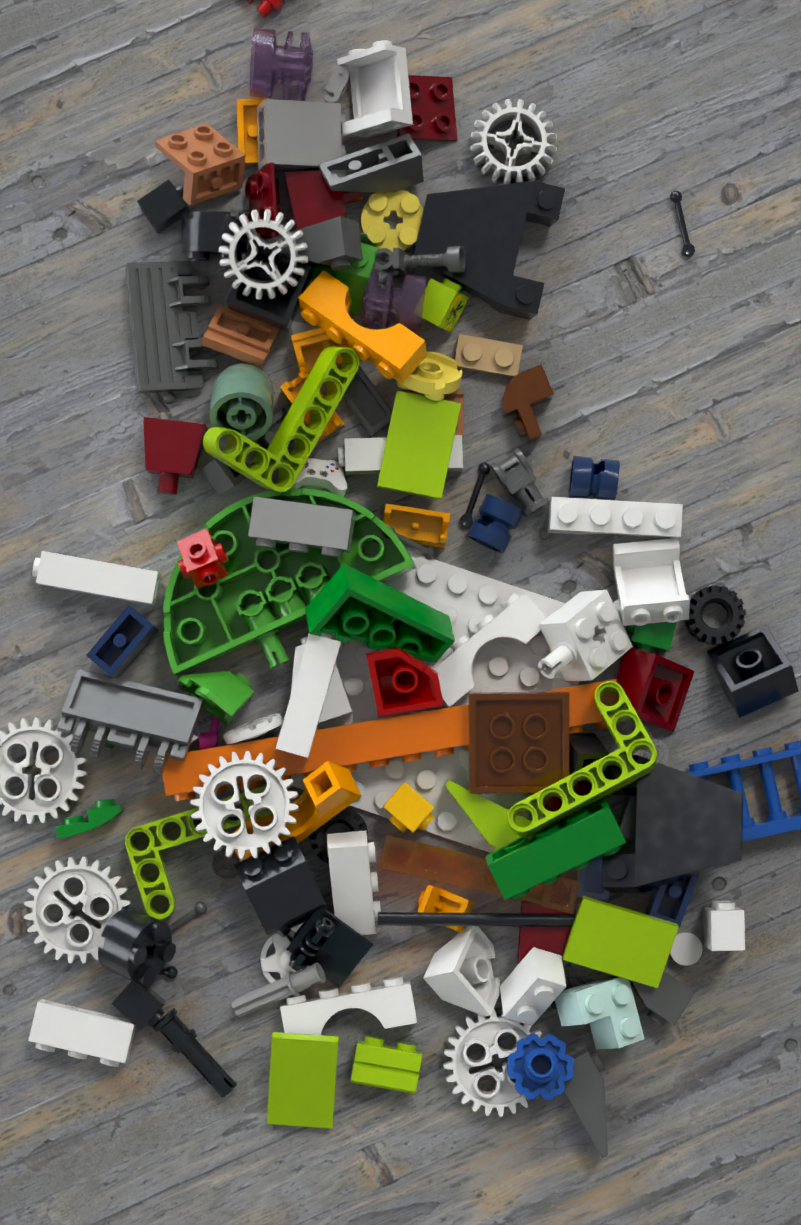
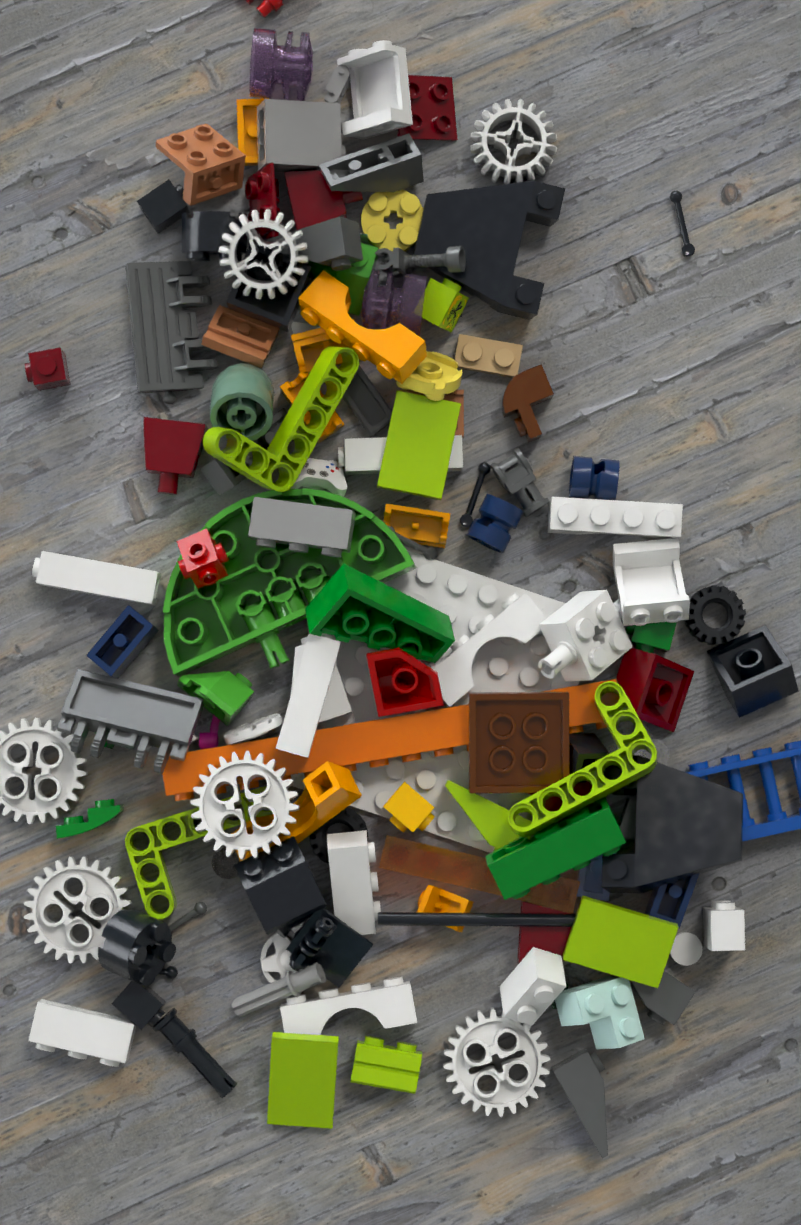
(48, 369): none -> dark red brick
(464, 972): white slope -> none
(540, 1067): blue plant -> none

